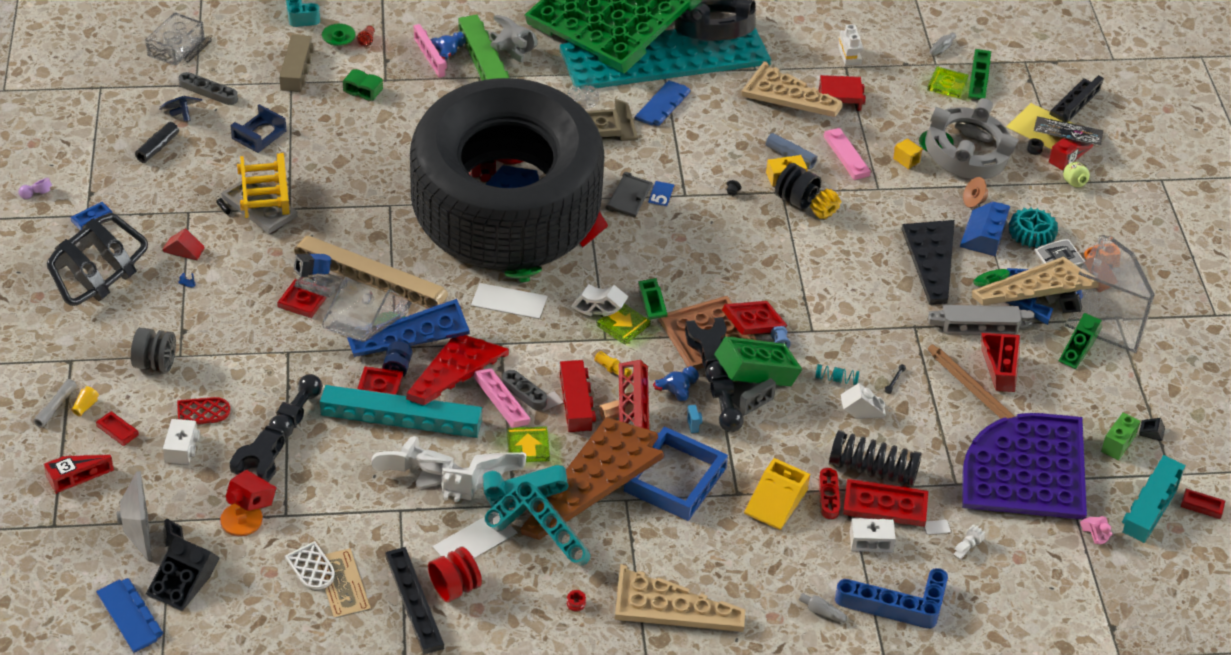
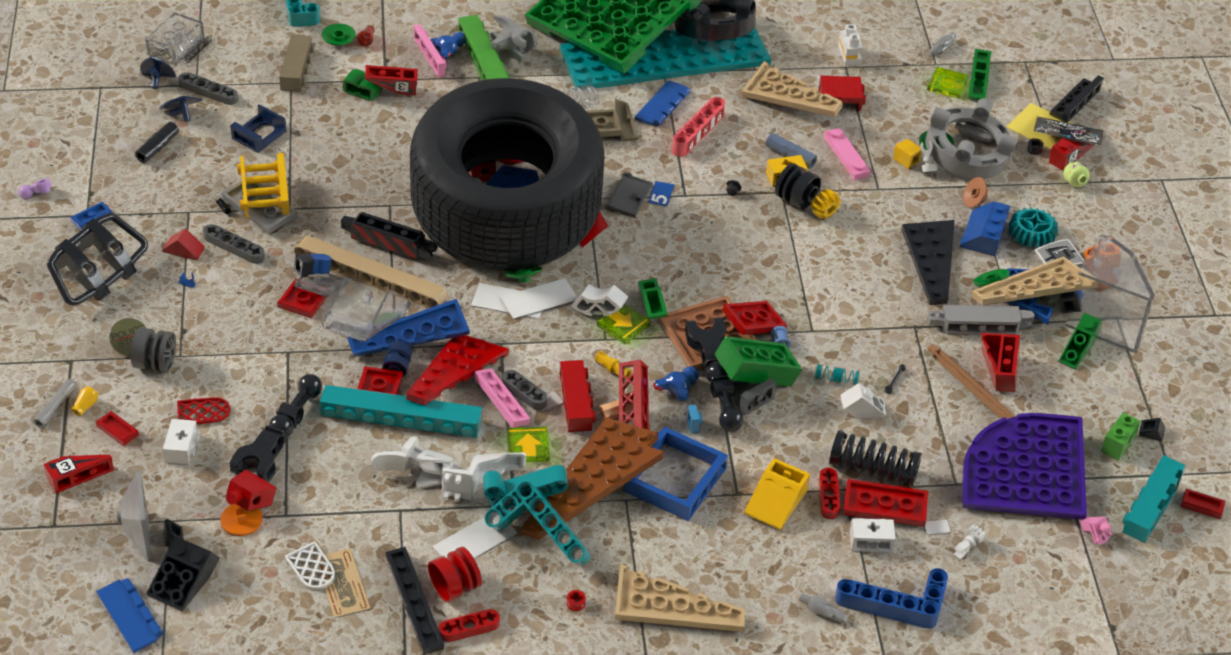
(123, 333): none -> olive piece
(156, 68): none -> dark blue shield
(252, 252): none -> dark grey beam
(389, 236): none -> black hinge
(396, 79): none -> red slope
(486, 626): none -> red beam
(539, 298): none -> white sticker
(698, 126): none -> coral beam
(928, 166): none -> white piece

